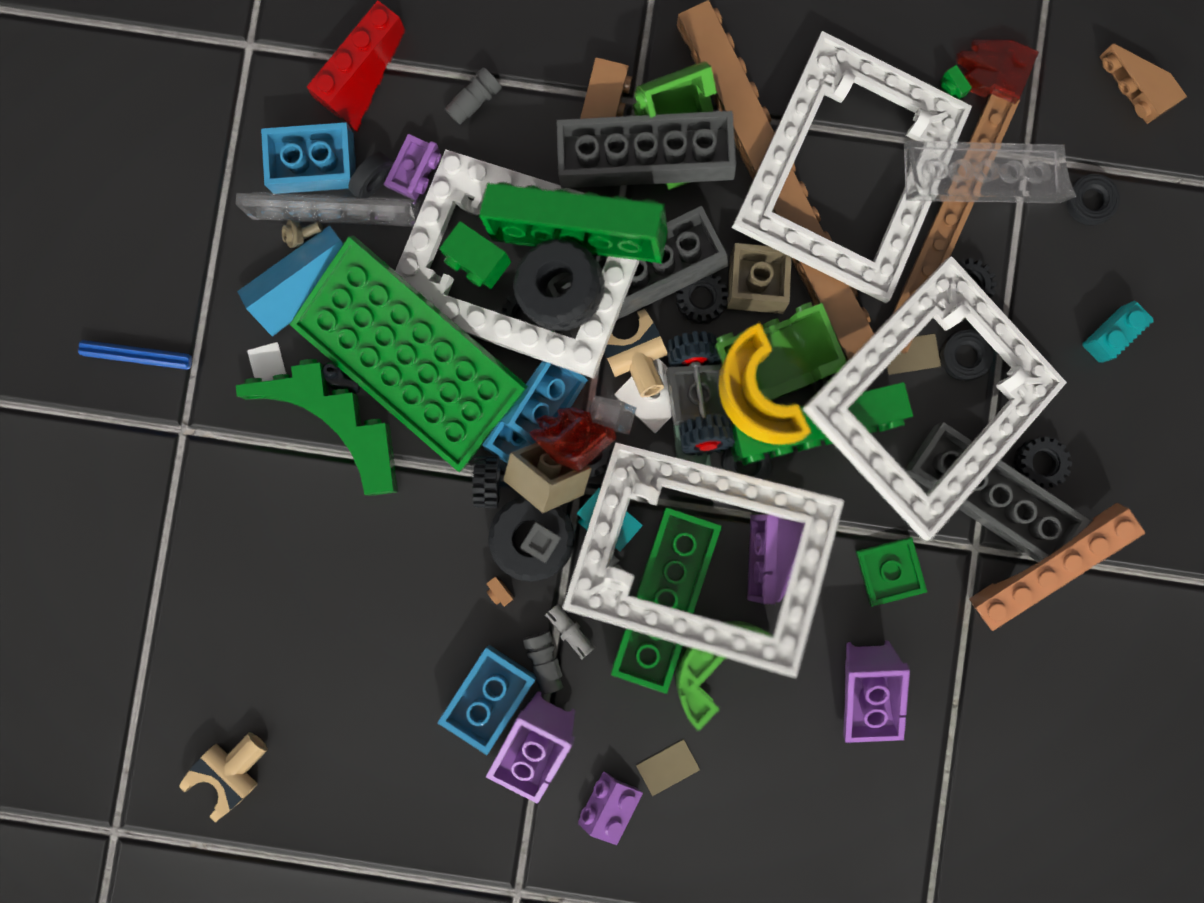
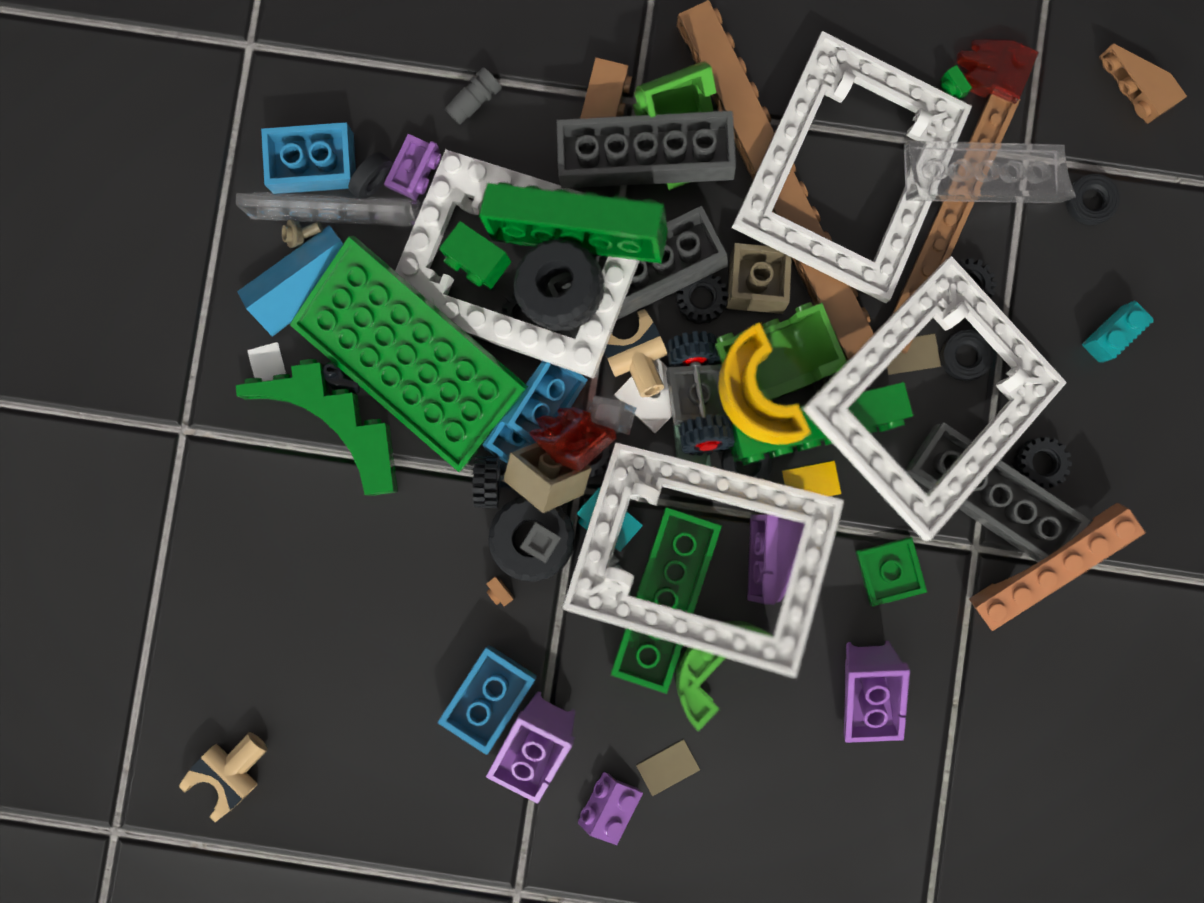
(135, 354): blue axle -> none
(358, 66): red wedge -> none
(544, 663): dark grey axle -> none
(570, 631): light grey pin -> none
(814, 478): none -> yellow sticker

